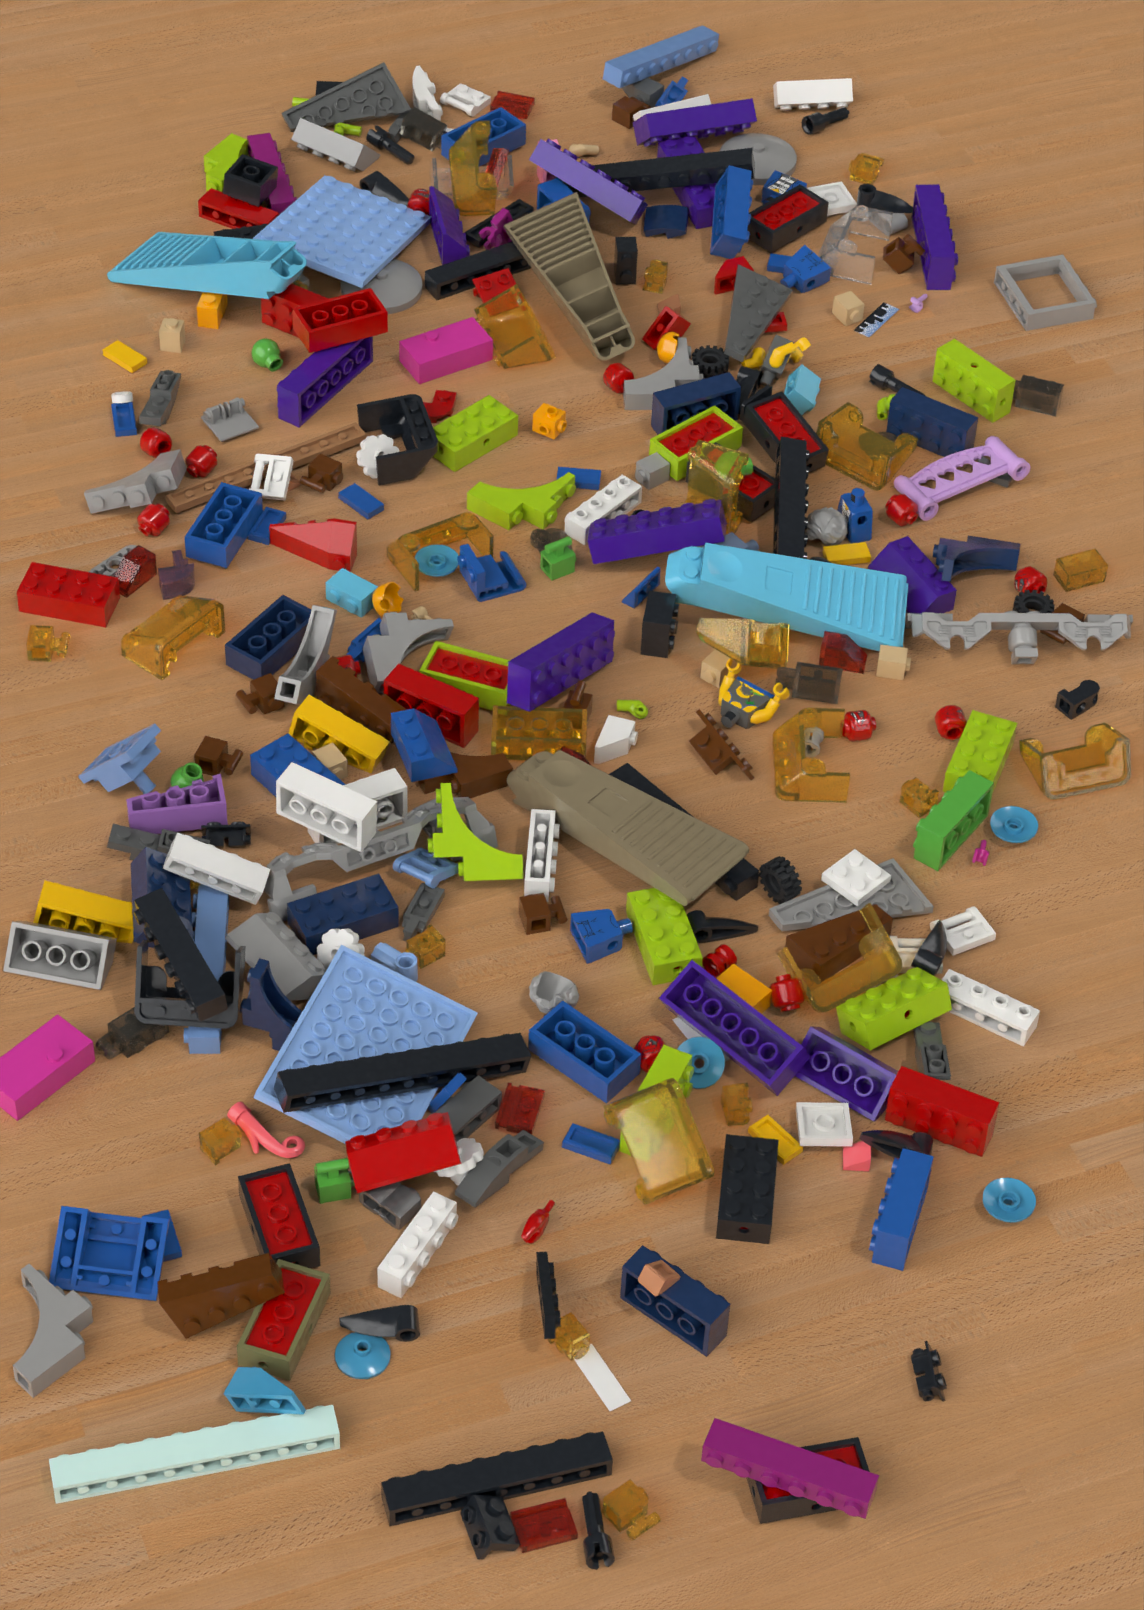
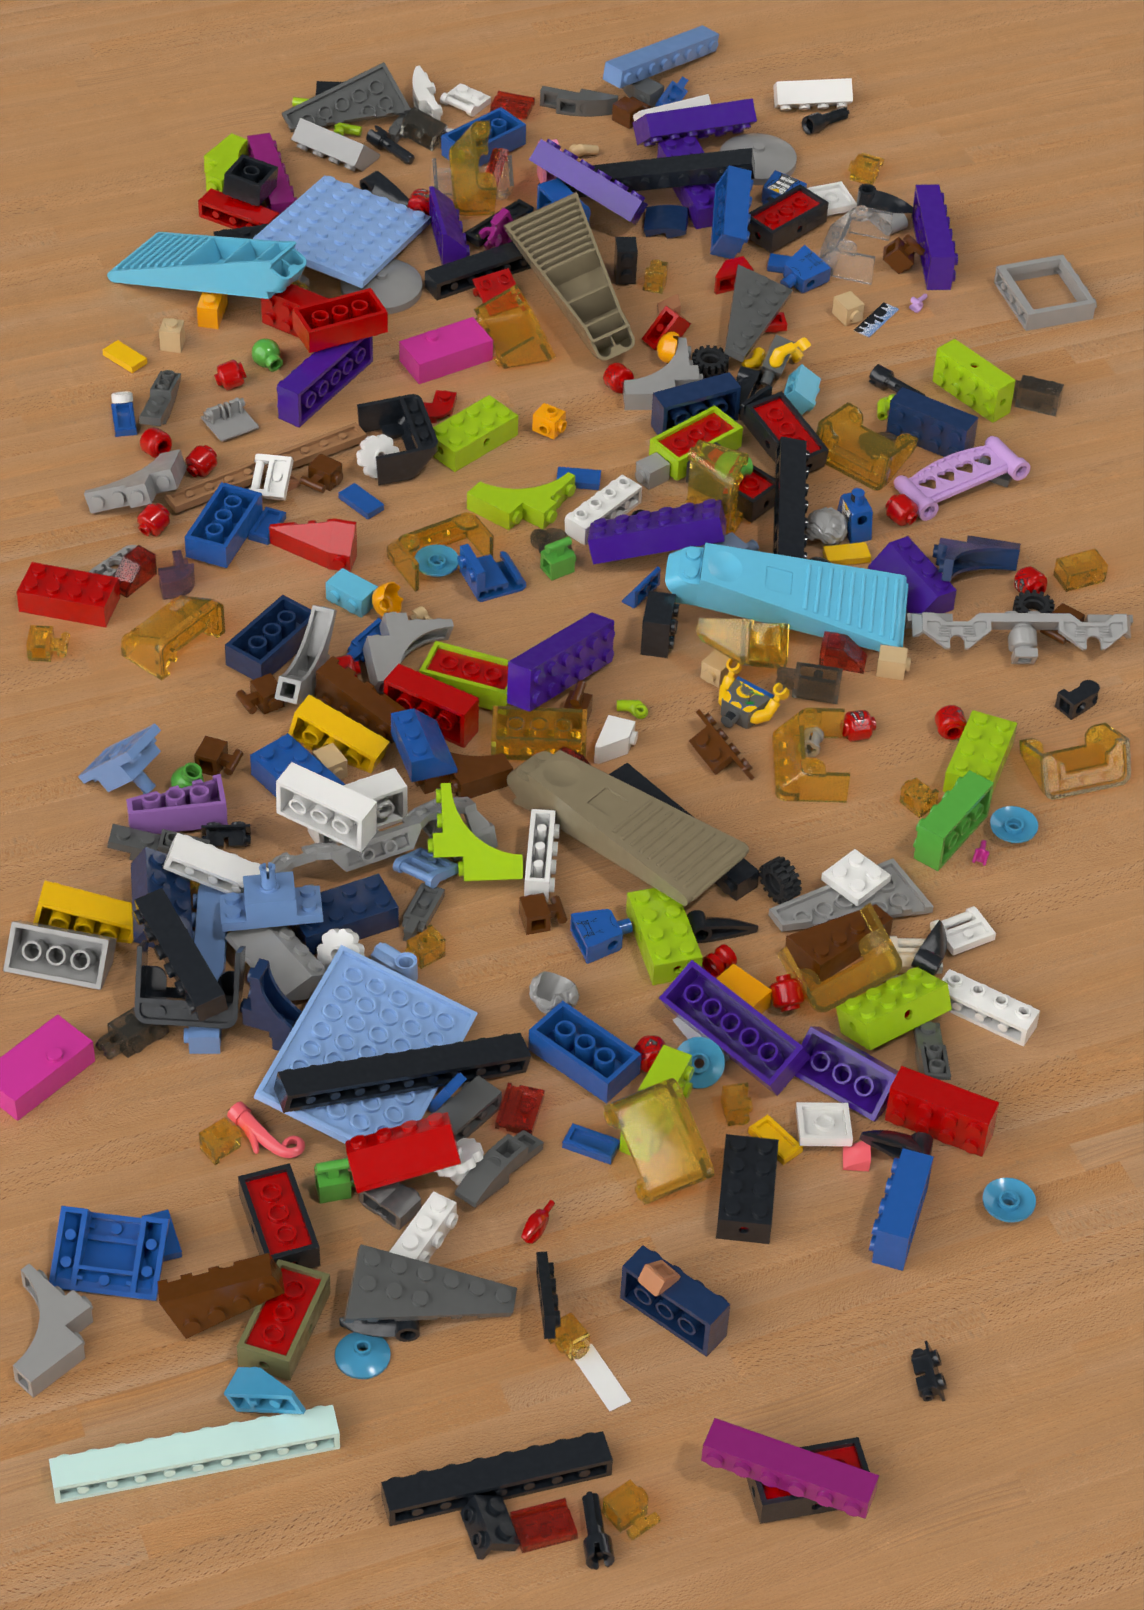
(230, 374): none -> red head
(270, 902): none -> medium blue brick
(410, 1290): none -> dark grey wing
(582, 104): none -> dark grey slope

